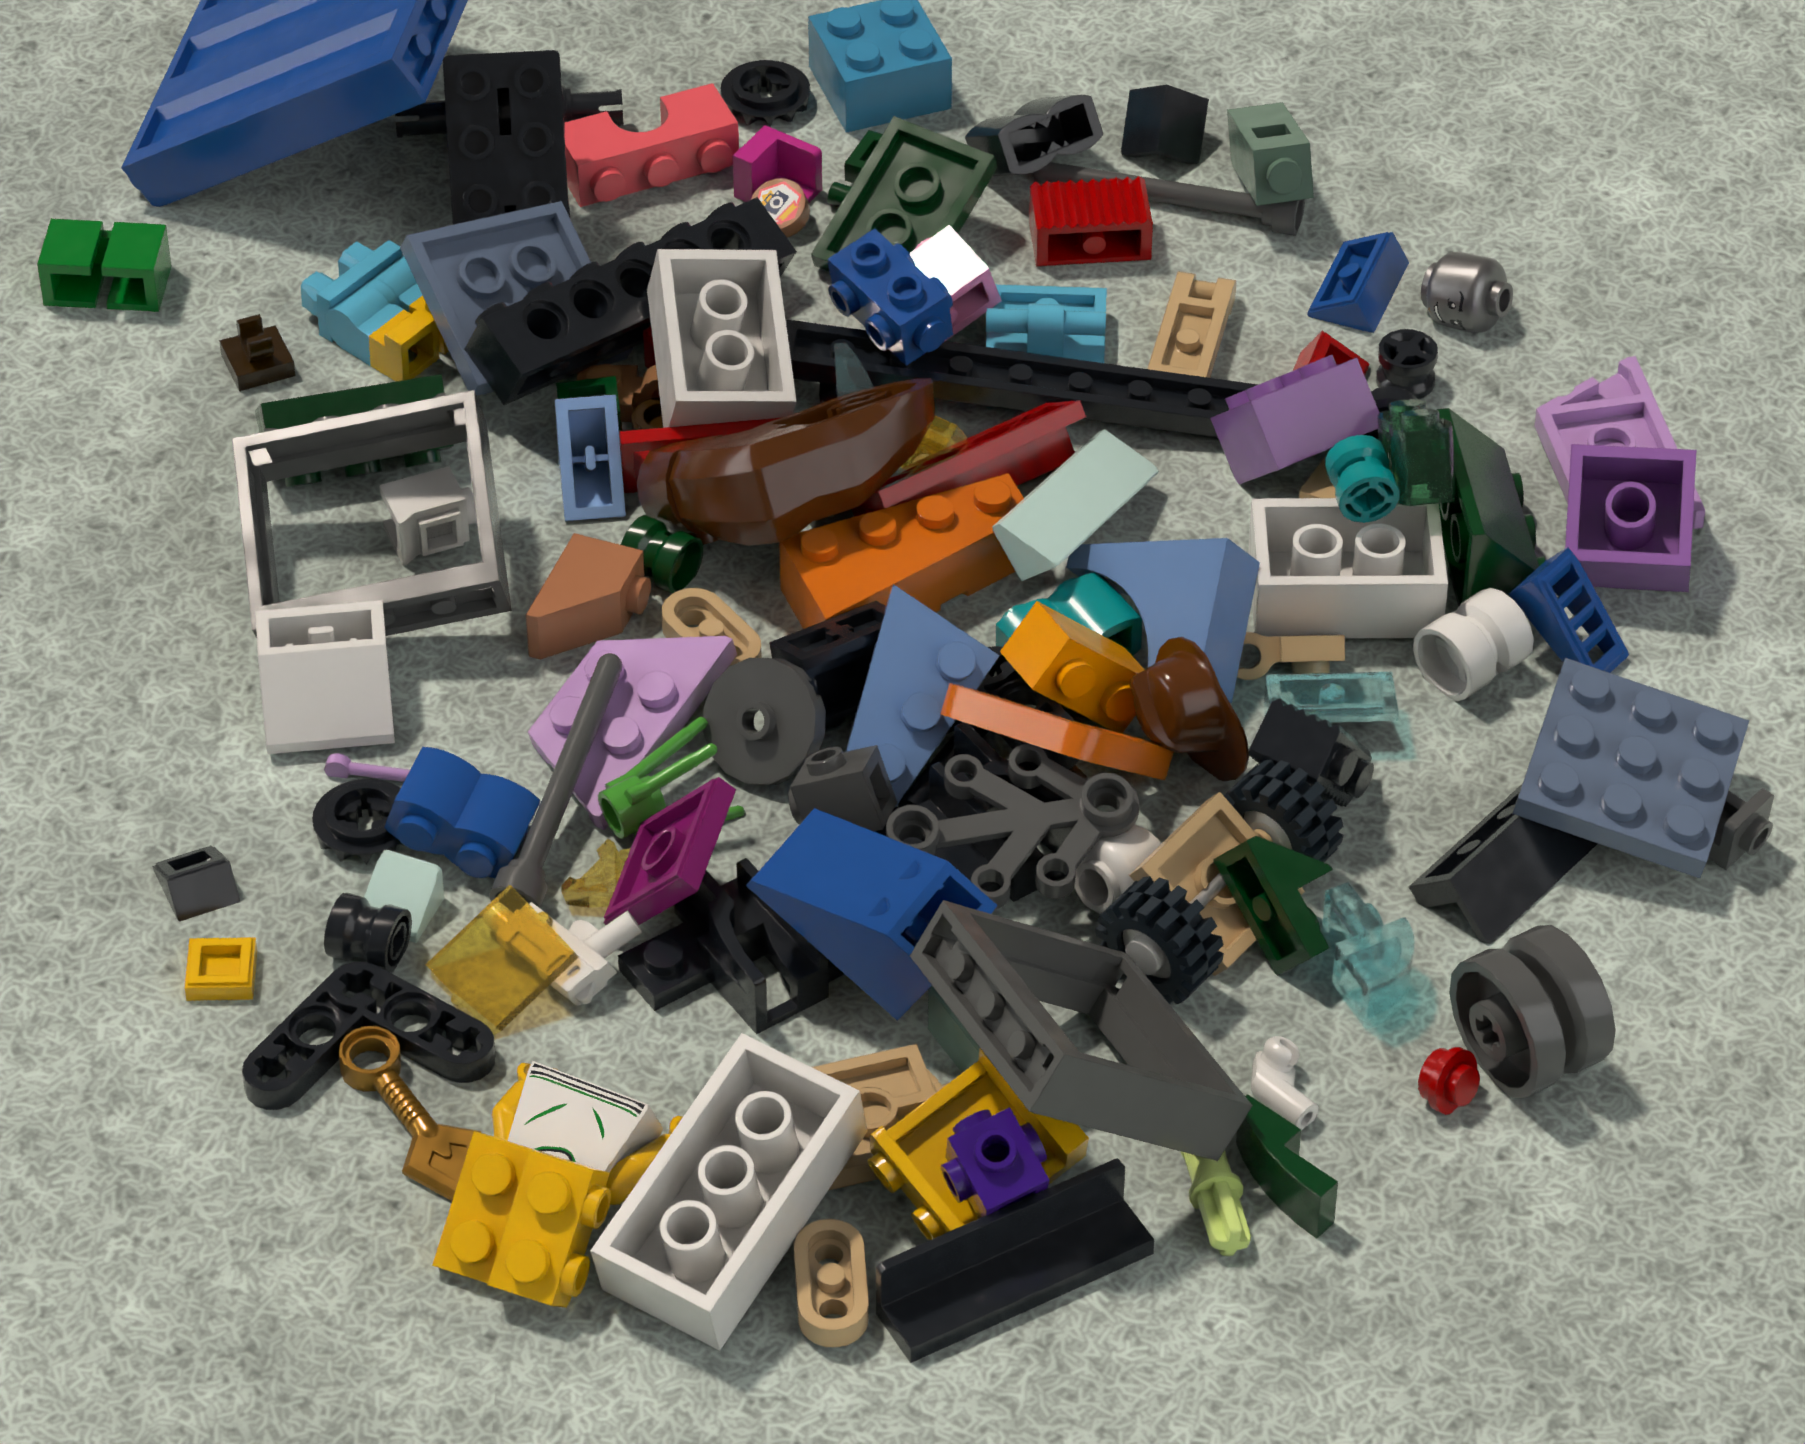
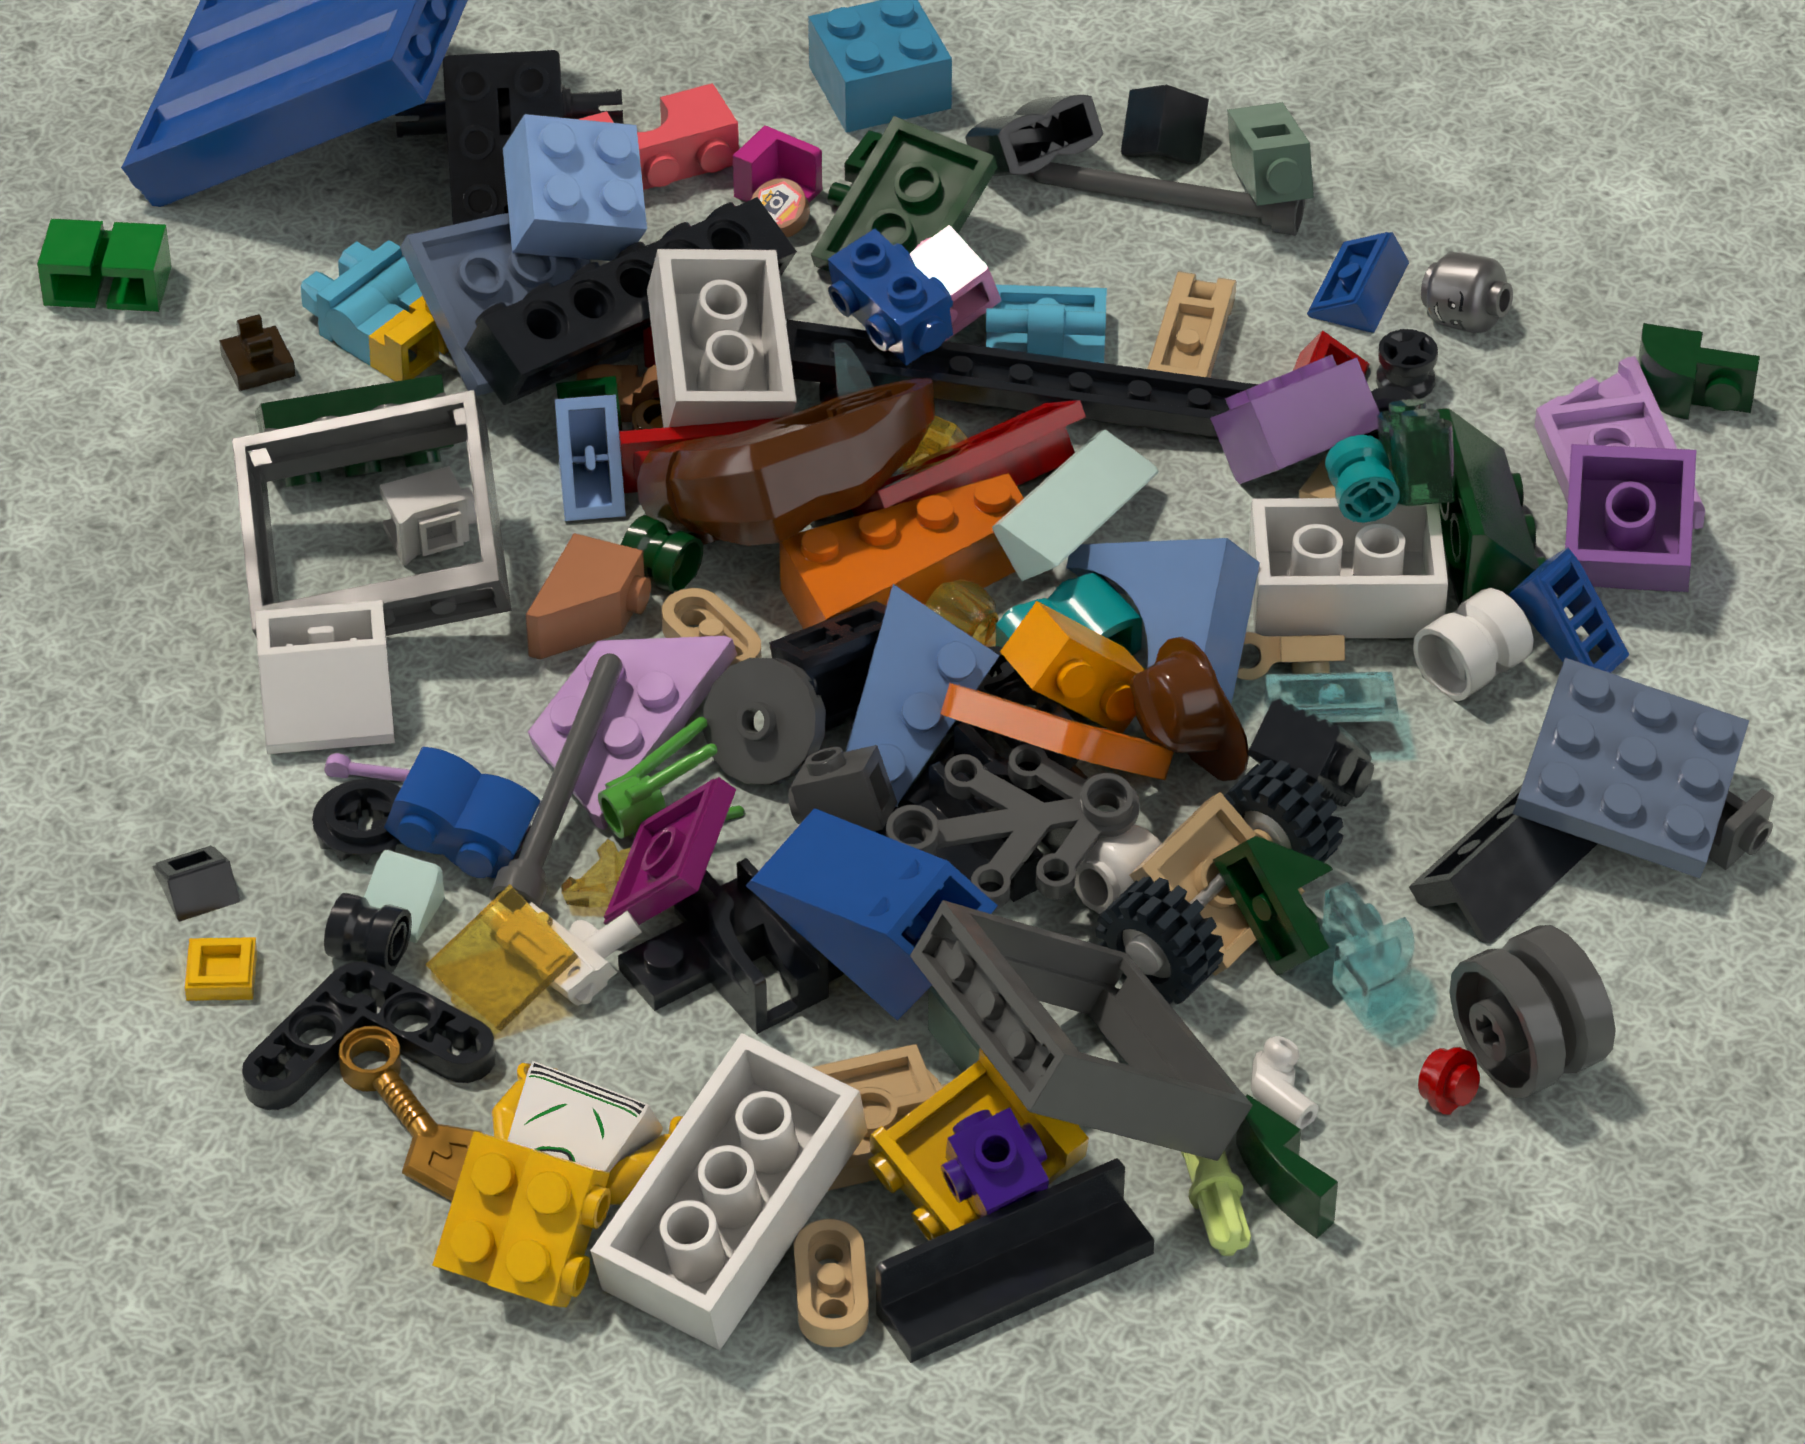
(574, 187): none -> light blue brick
(786, 85): black gear -> none
(966, 607): none -> clear yellow piece
(1090, 221): red brick -> none
(1688, 374): none -> dark green brick

